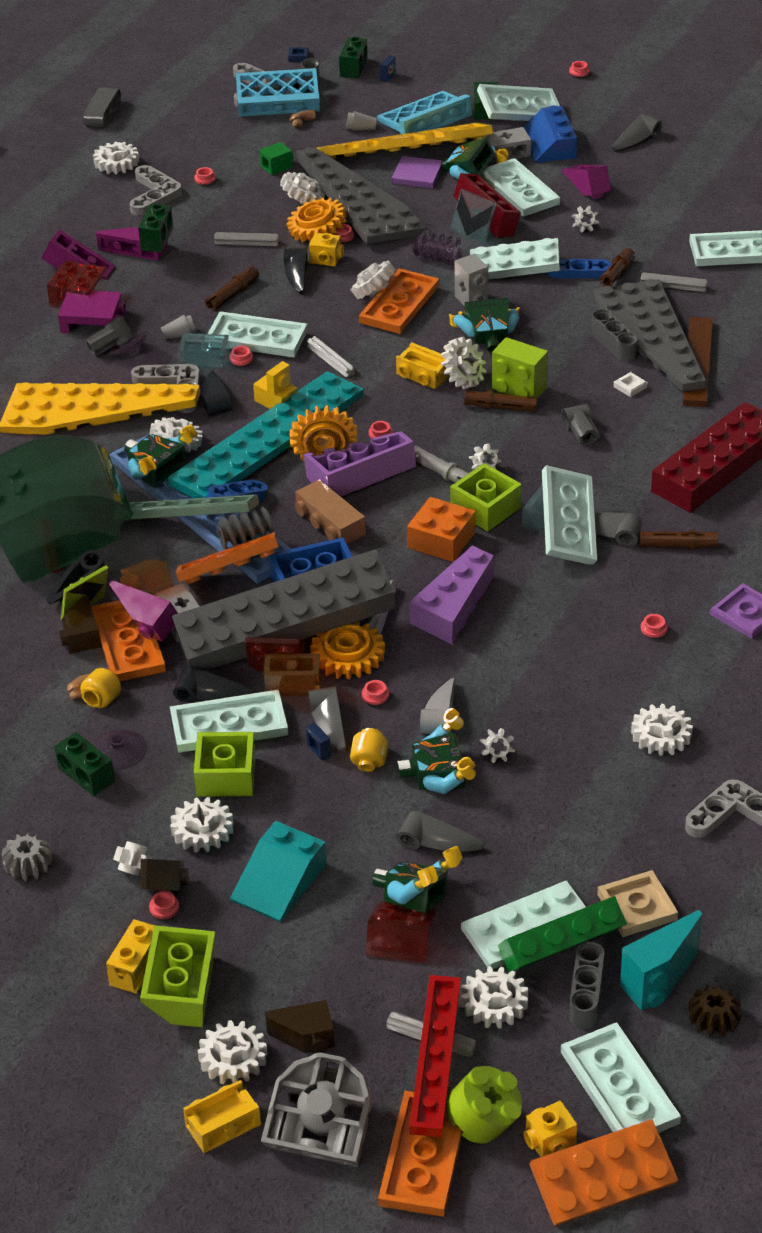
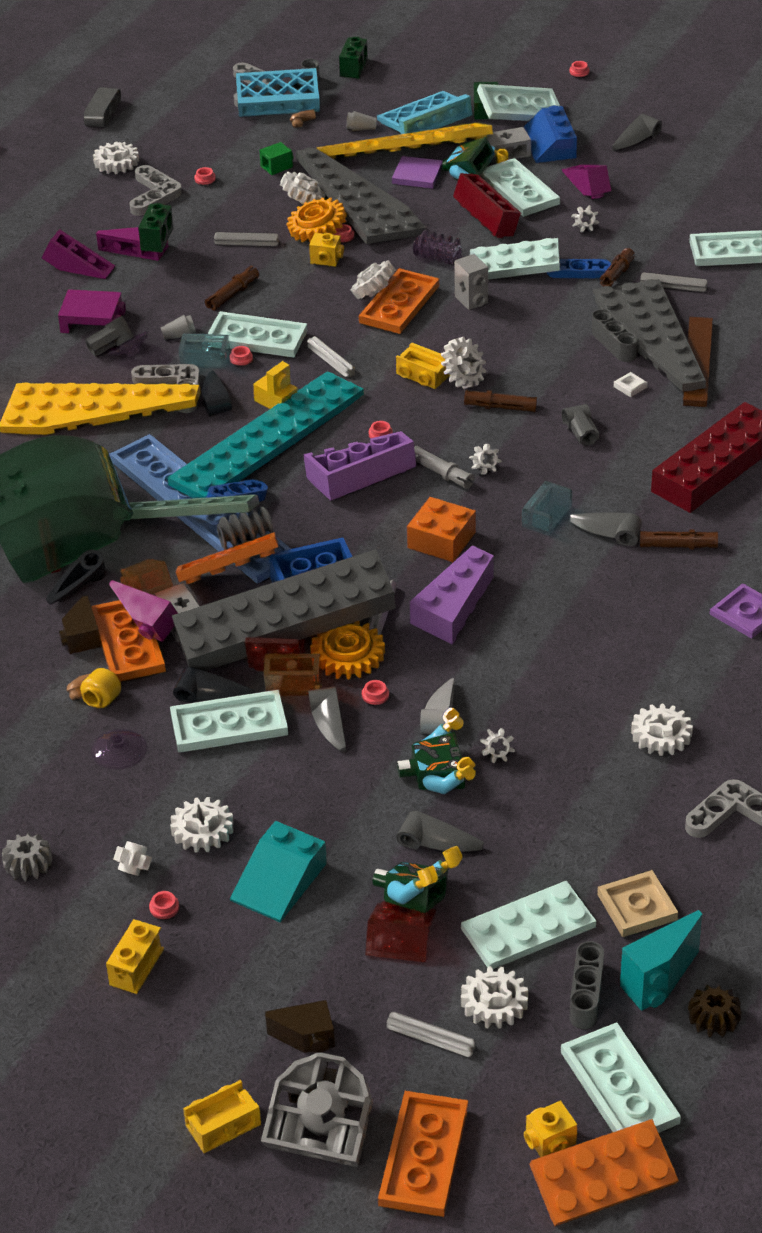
(73, 278): clear red bracket -> none
(84, 764): dark green brick -> none
(92, 586): lime piece -> none
(158, 457): torso -> none
(163, 875): dark brown slope -> none
(170, 429): white gear -> none
(179, 974): lime slope -> none
(224, 764): lime brick -> none
(236, 1049): white gear -> none
(296, 267): black piece -> none
(298, 54): dark blue tile -> none
(318, 741): dark blue tile -> none
(322, 431): light orange gear -> none
(329, 512): medium nougat brick -> none
(369, 749): yellow head -> none
(387, 68): dark blue tile -> none
(435, 1056): red plate -> none
(473, 216): clear light blue piece -> none
(484, 1104): lime brick -> none
(487, 321): torso -> none
(489, 494): lime brick -> none
(519, 369): lime brick -> none
(562, 934): green brick -> none
(569, 515): light aqua plate -> none
(654, 626): coral plate -> none

